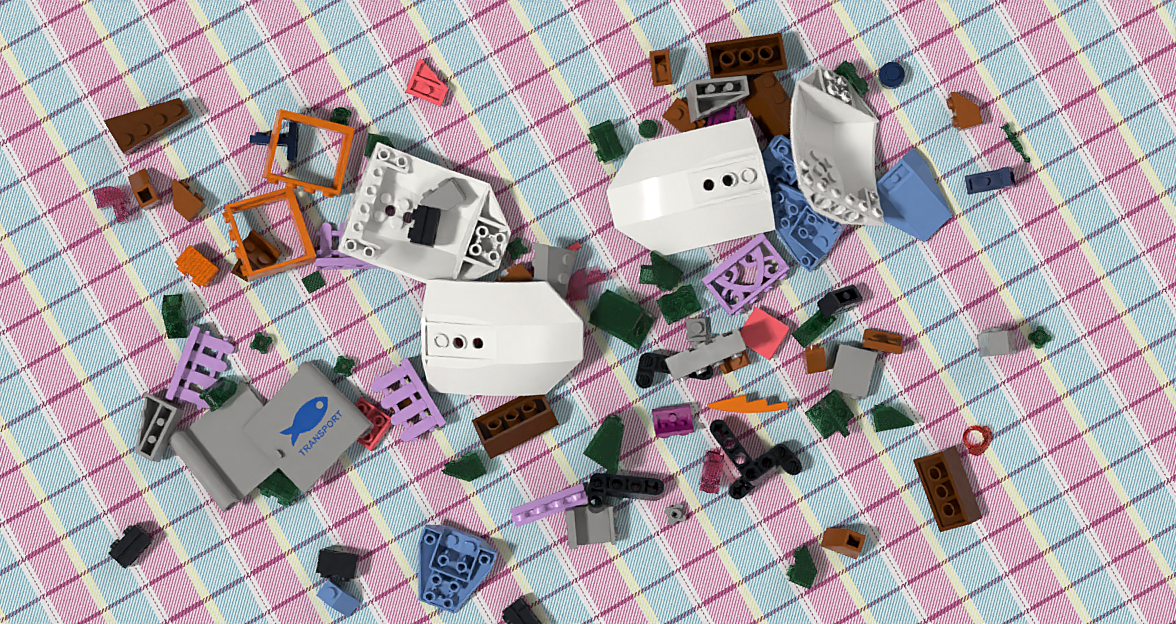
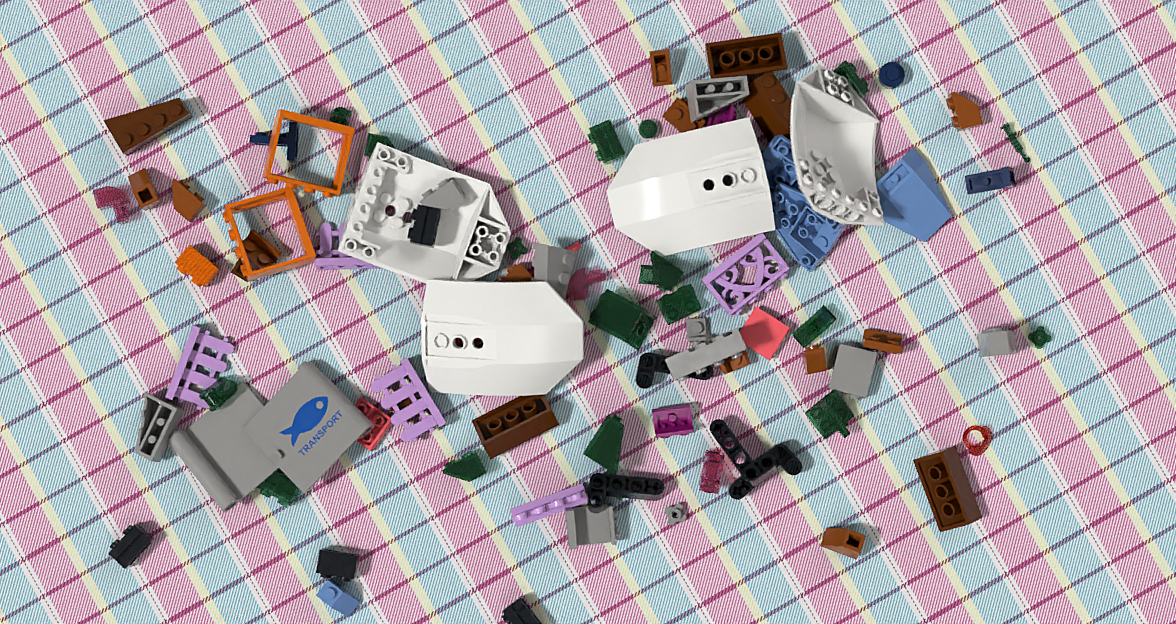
(174, 316): clear green slope -> none
(256, 343): clear green plate -> none
(313, 282): clear green piece -> none
(342, 361): clear green plate -> none
(426, 85): coral wing -> none
(451, 565): medium blue wedge -> none
(740, 405): orange slope -> none
(803, 569): clear green slope -> none
(839, 301): black brick -> none
(888, 418): clear green slope -> none

